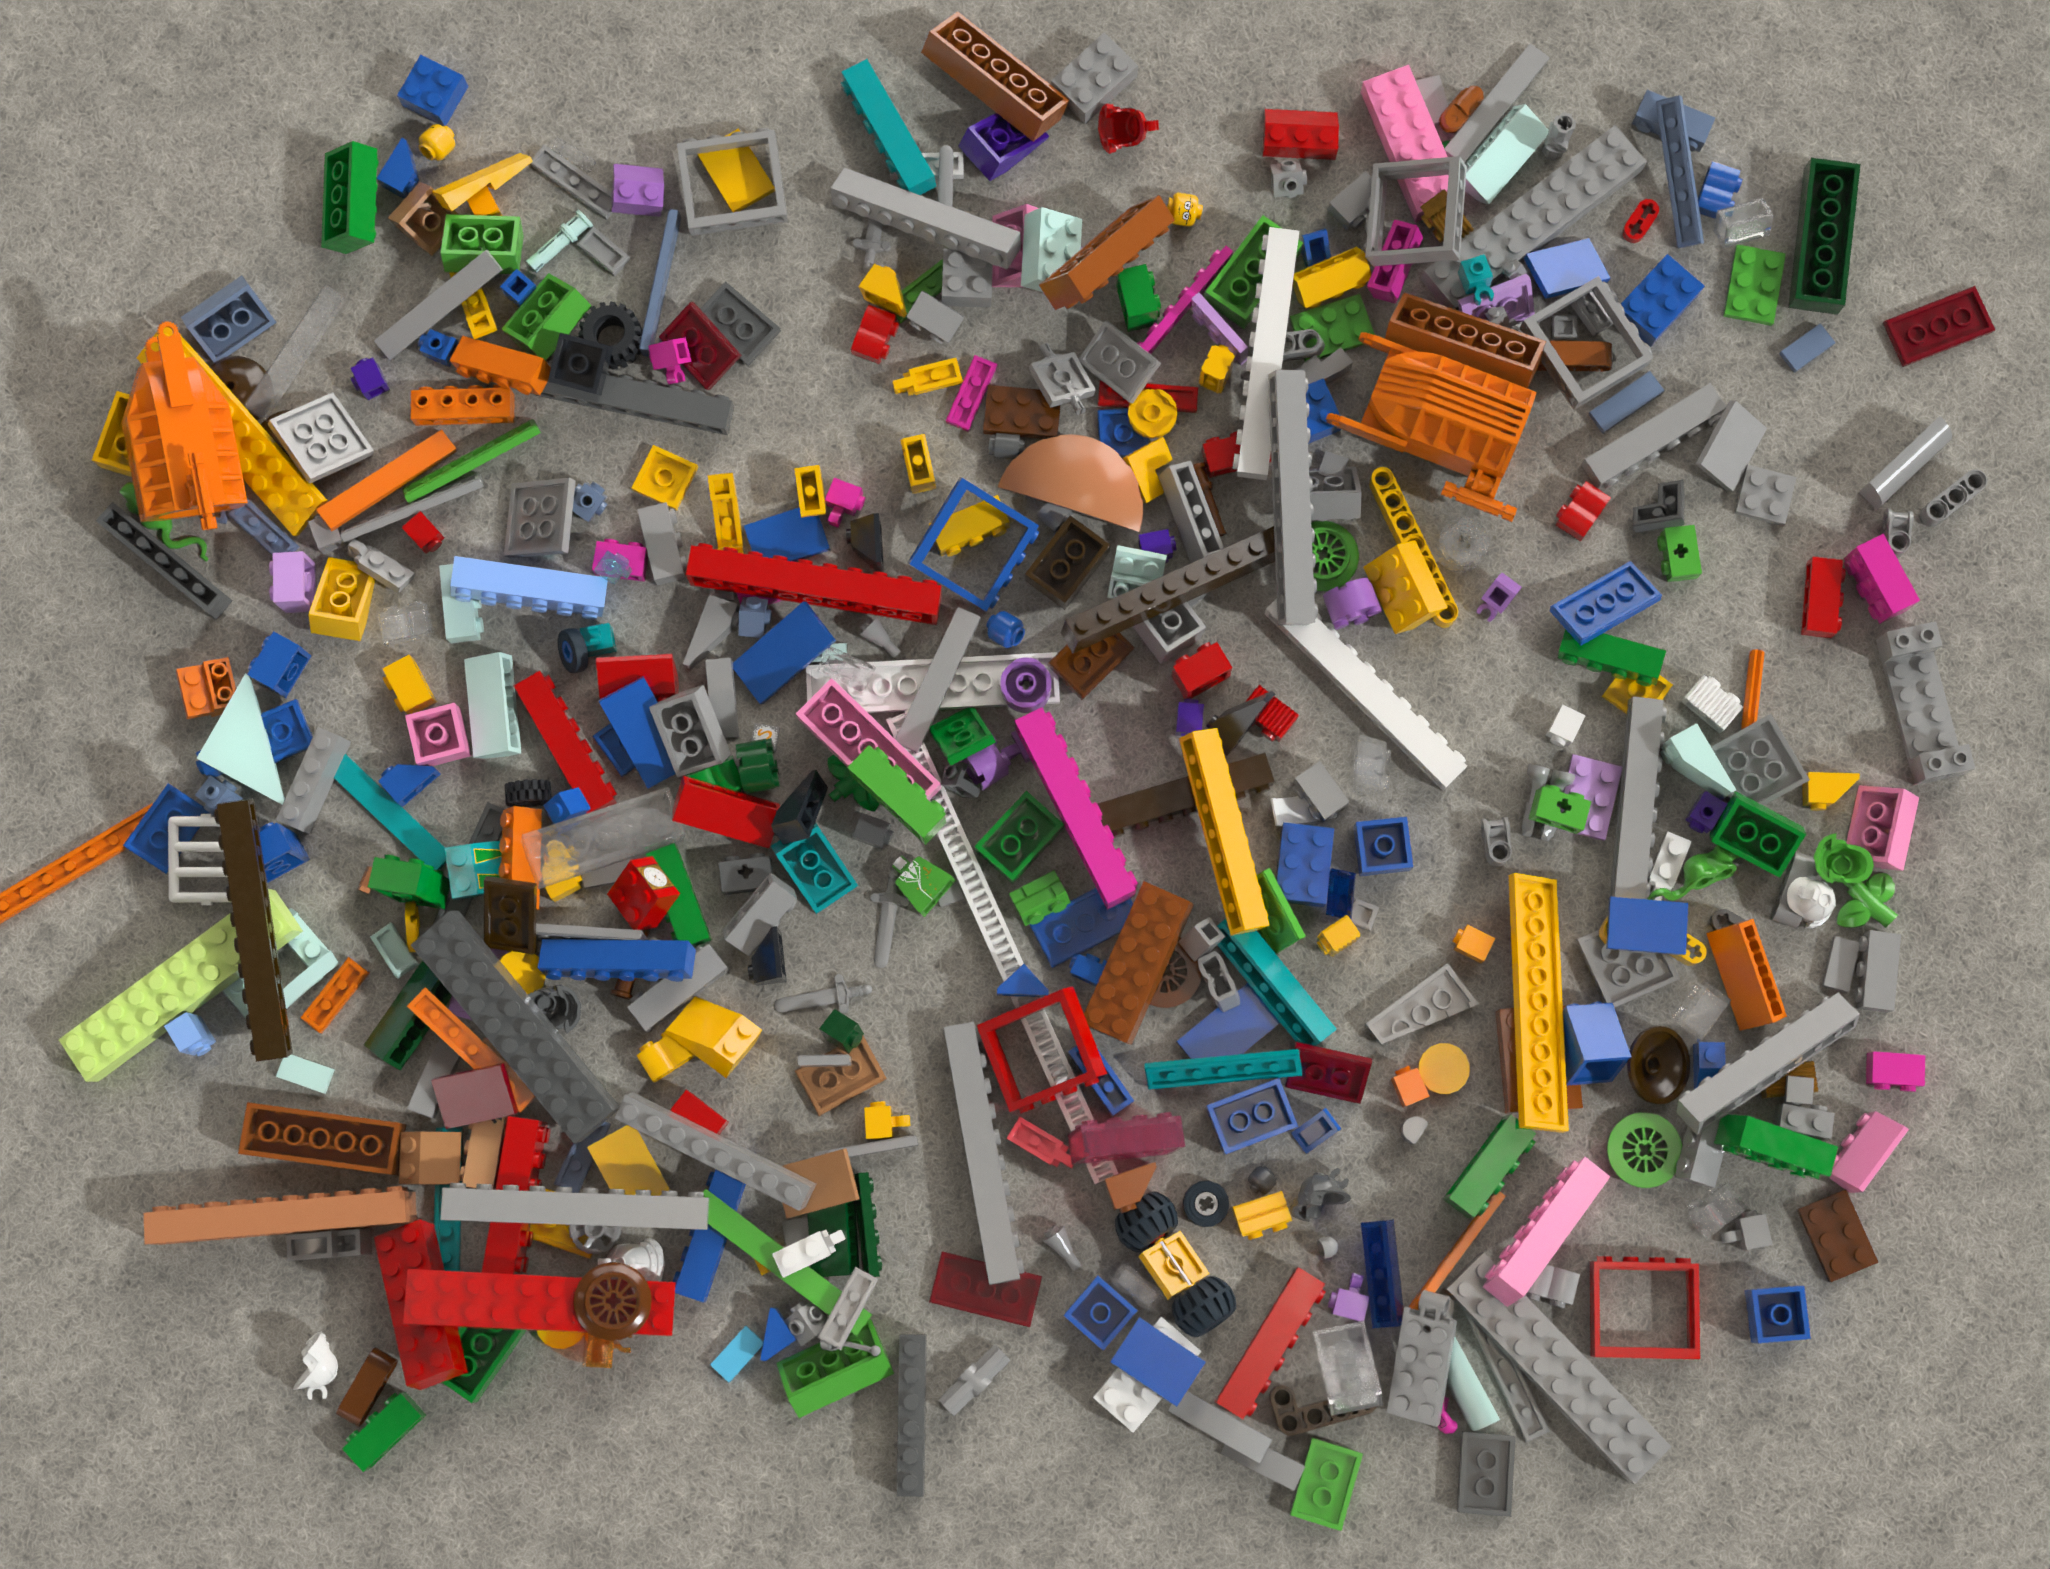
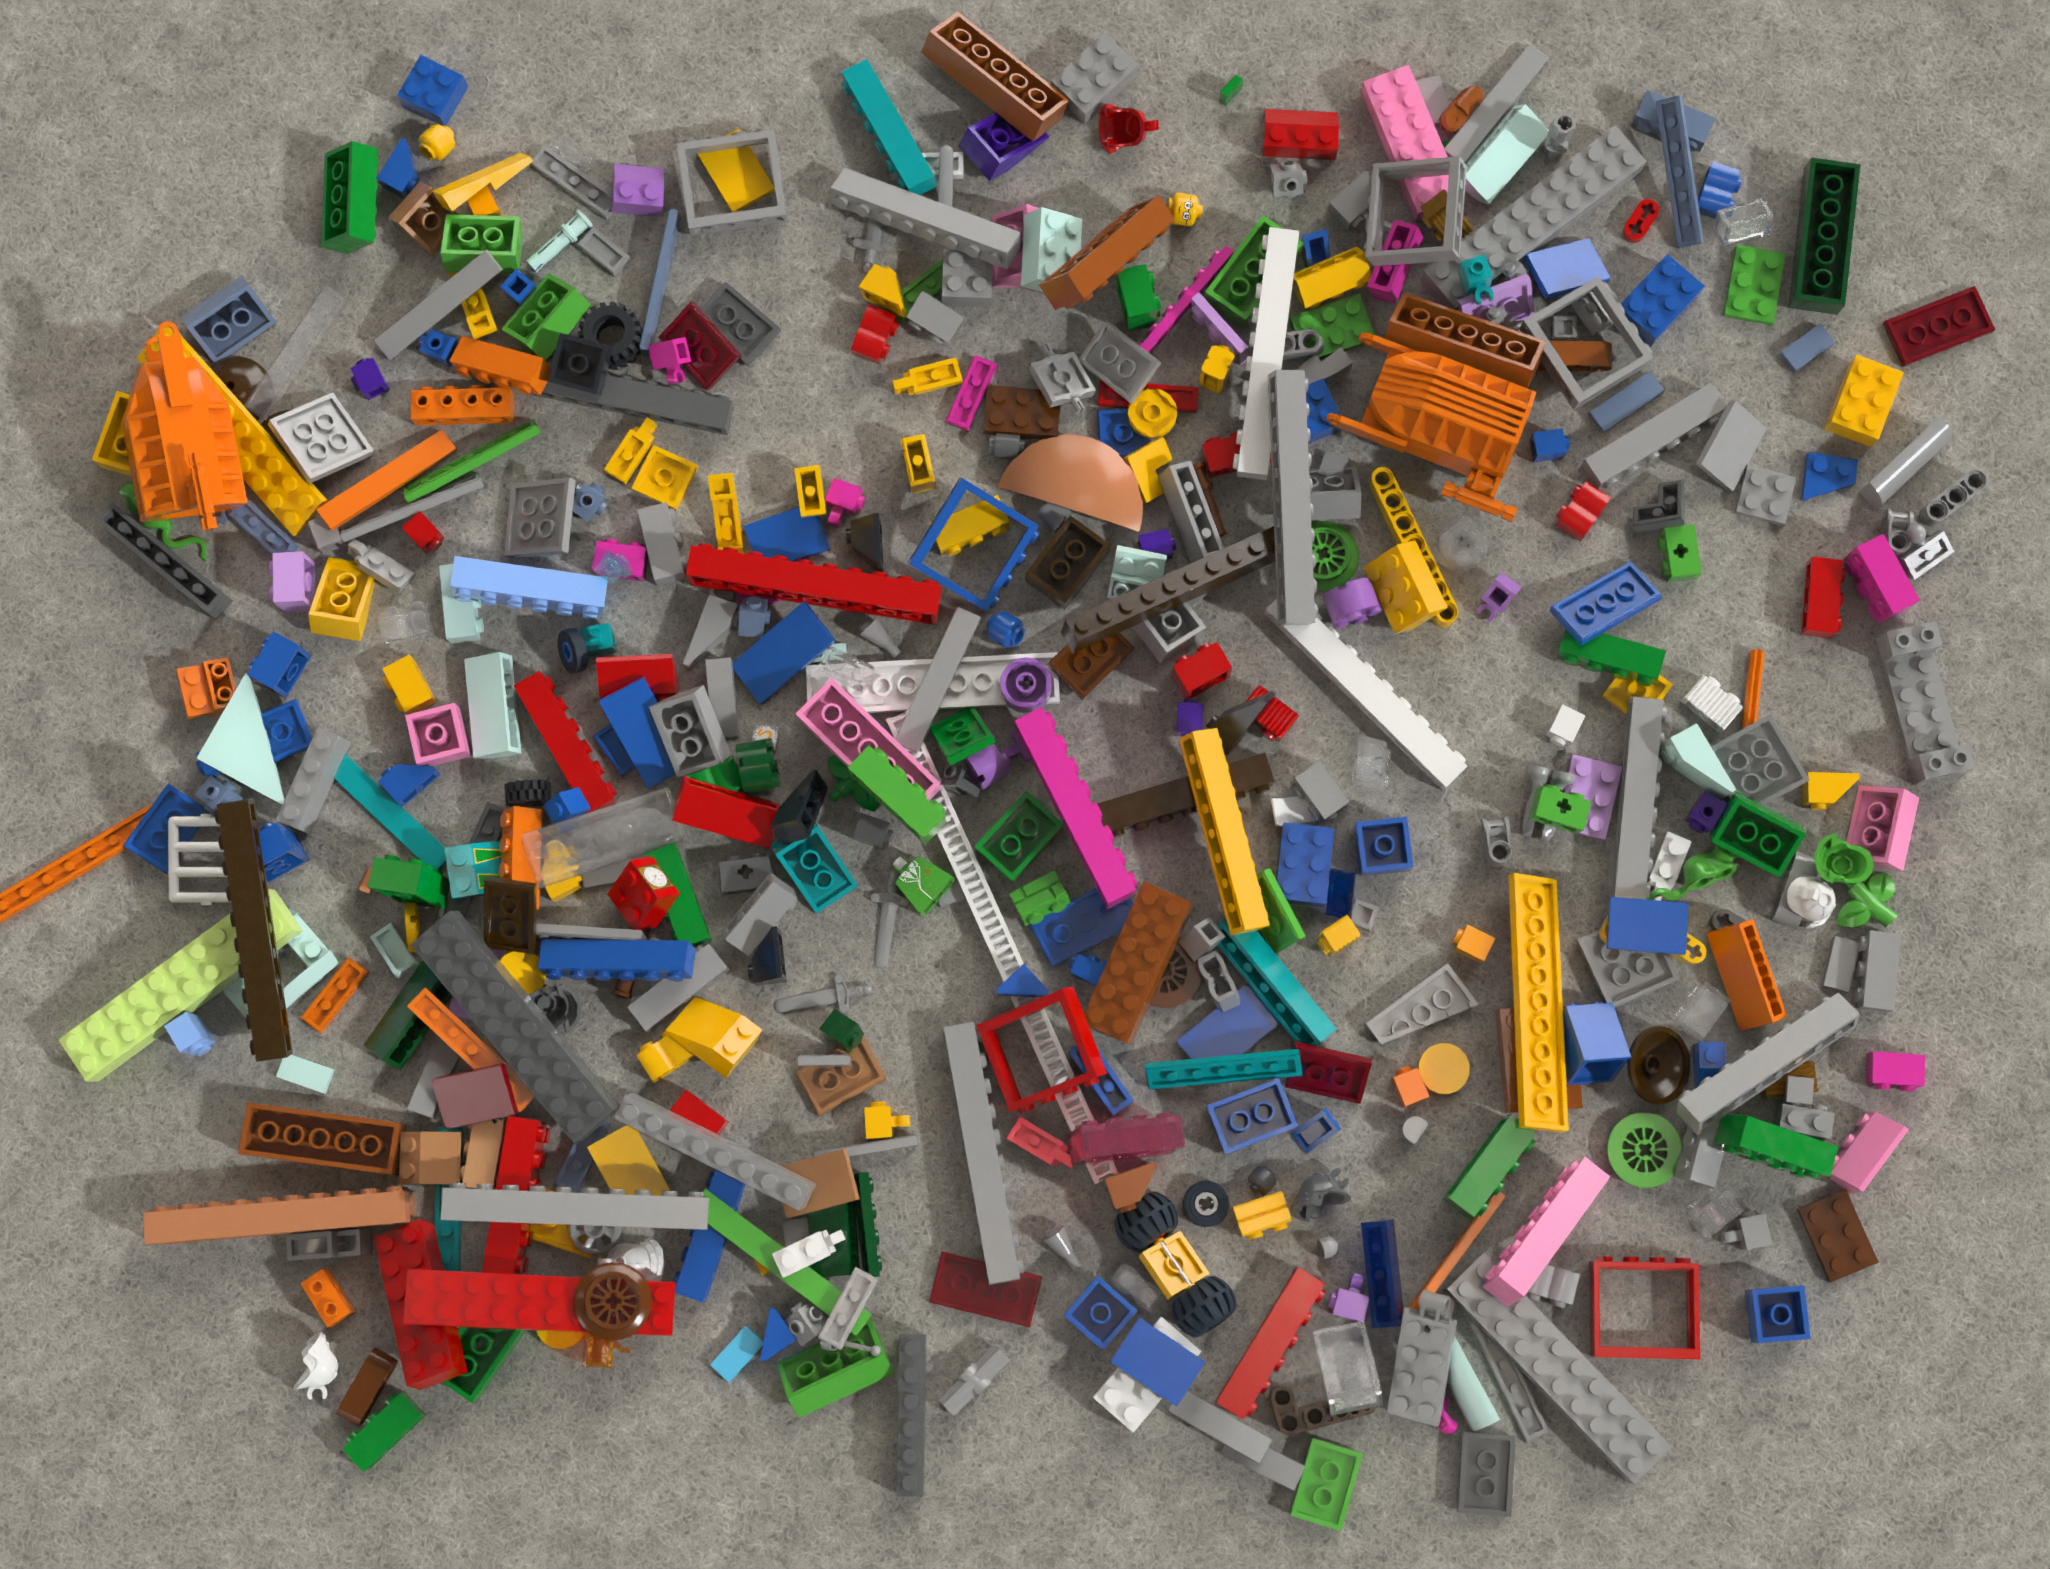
(328, 1298): none -> orange brick
(631, 451): none -> yellow hinge
(1231, 89): none -> green tile
(1549, 445): none -> blue brick
(1826, 474): none -> blue wing
(1864, 400): none -> yellow brick
(1926, 552): none -> light grey plate

